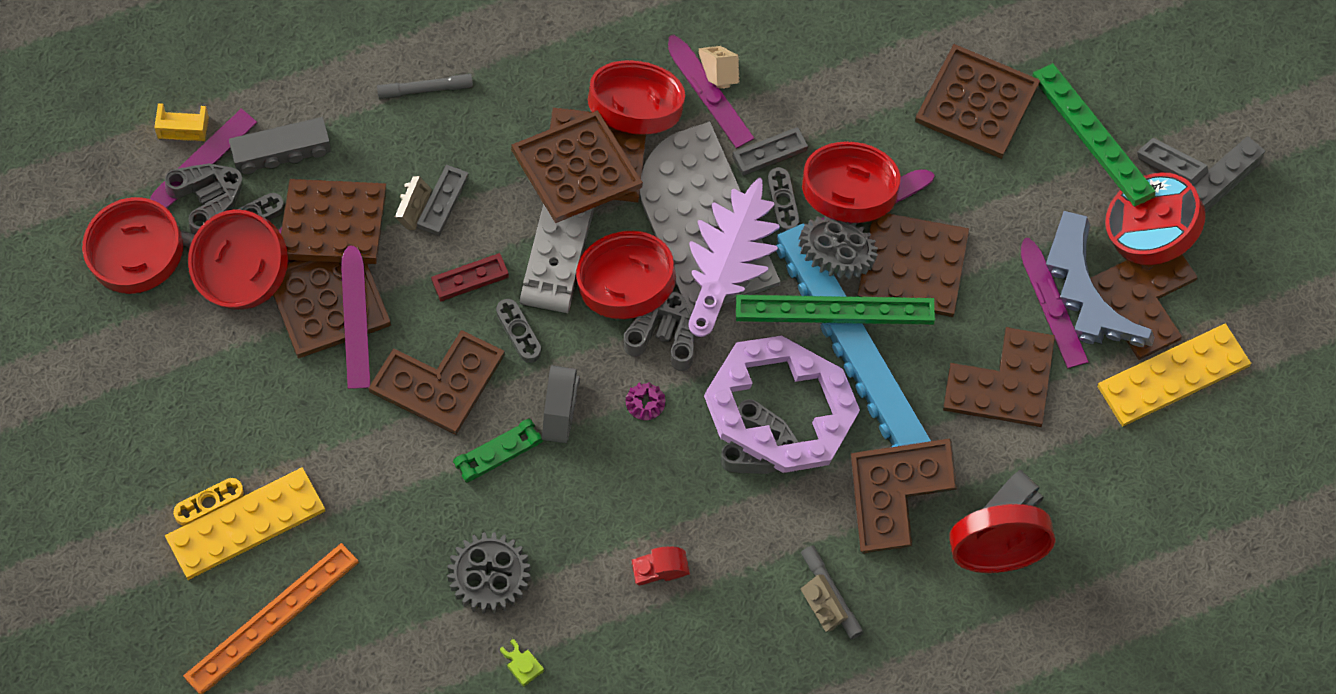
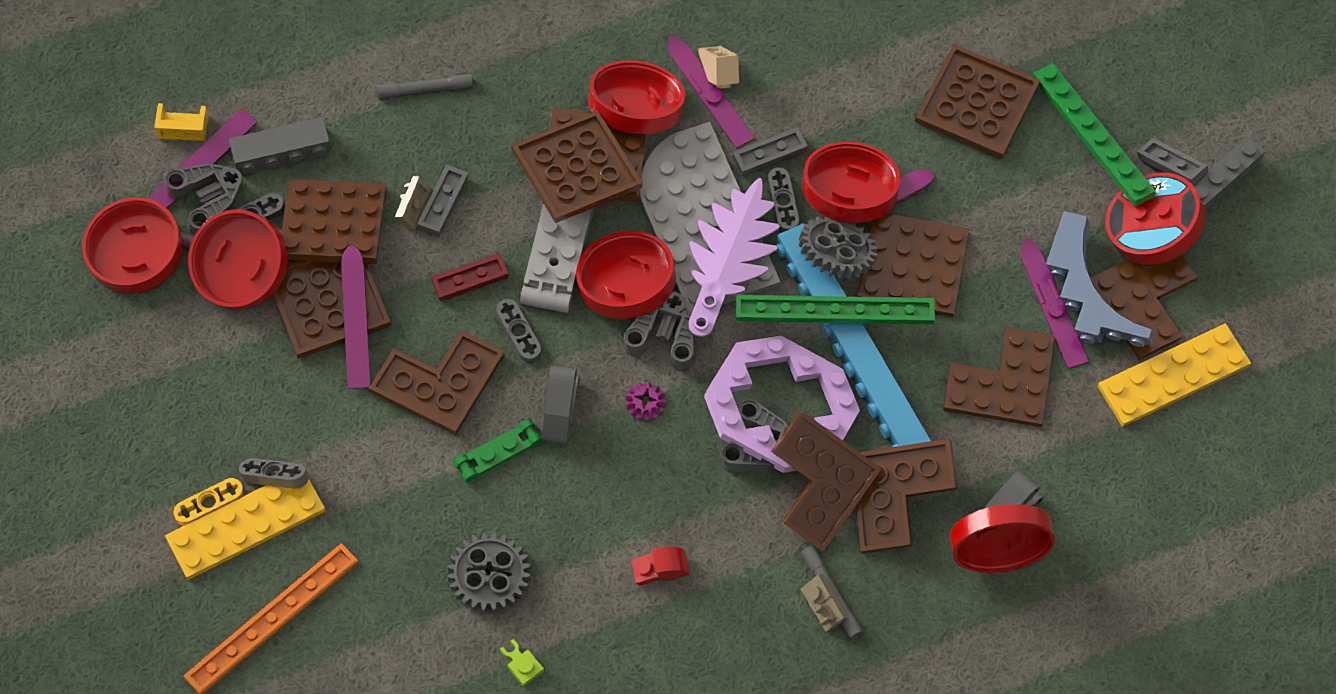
(289, 475): none -> dark grey beam
(836, 478): none -> reddish brown plate

